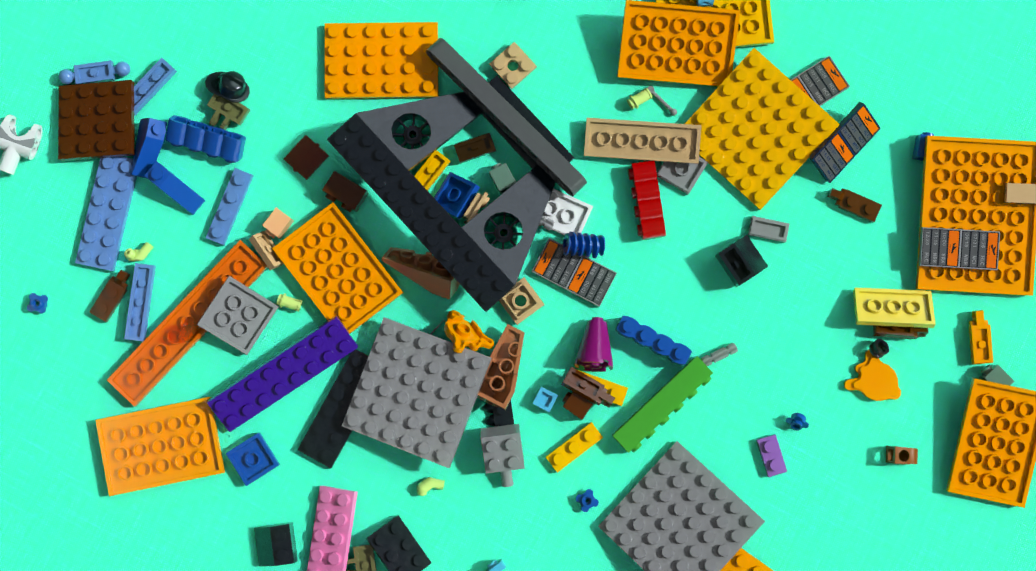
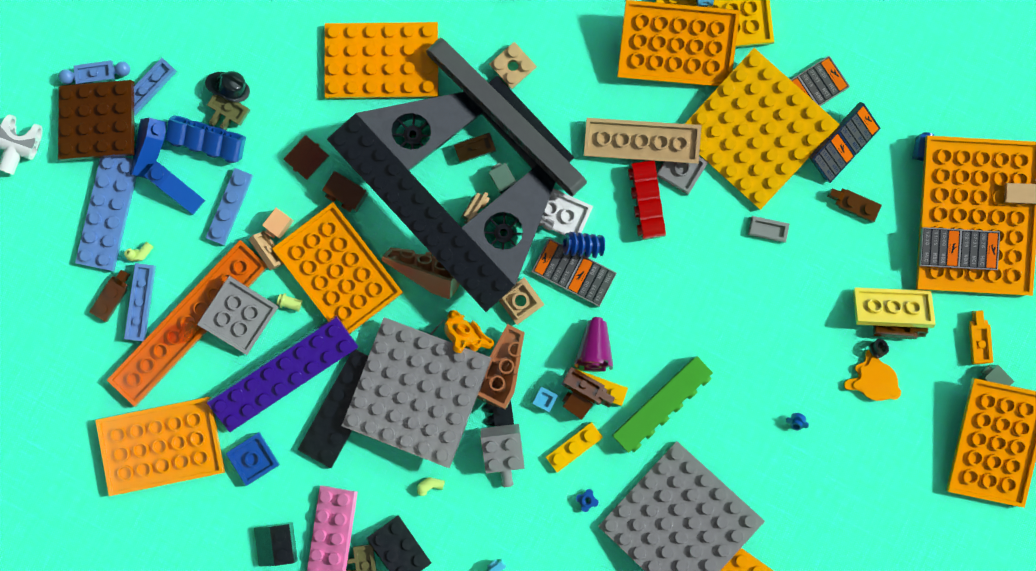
(41, 308): blue plate -> none
(432, 169): yellow plate -> none
(456, 194): blue plate -> none
(639, 98): yellowish green pin -> none
(658, 343): blue brick -> none
(673, 111): light grey hinge -> none
(719, 354): light grey axle -> none
(741, 261): black slope -> none
(771, 455): medium lavender plate -> none
(901, 455): dark orange leg -> none

